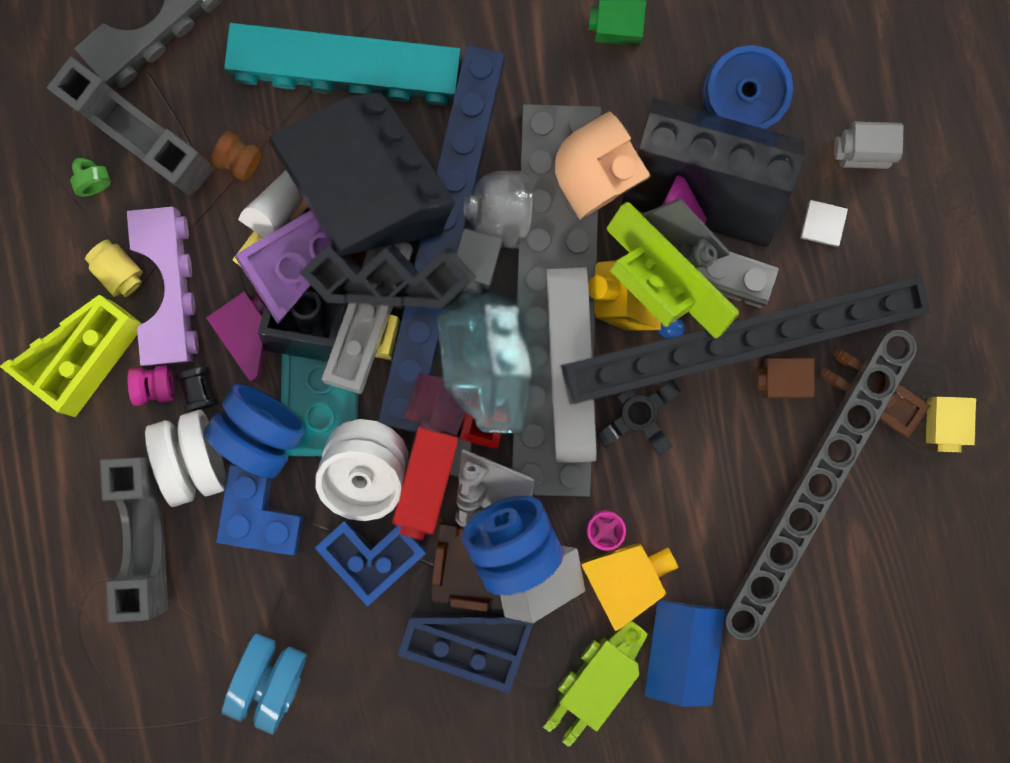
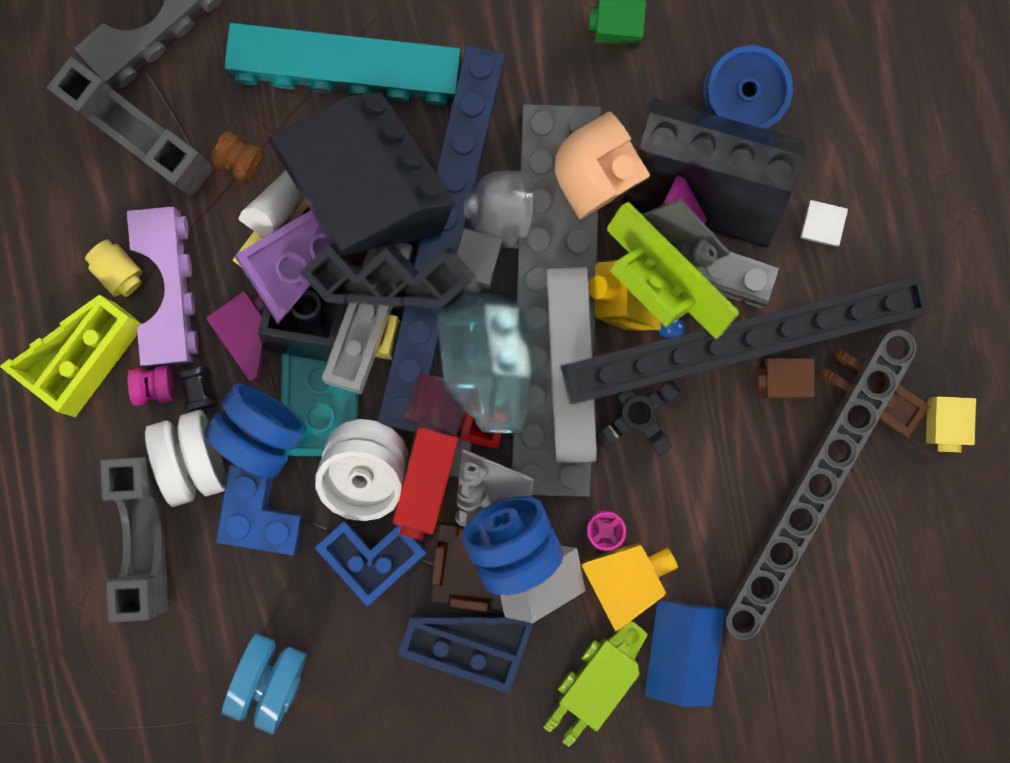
(90, 180): bright green tile -> none
(869, 145): light grey brick -> none

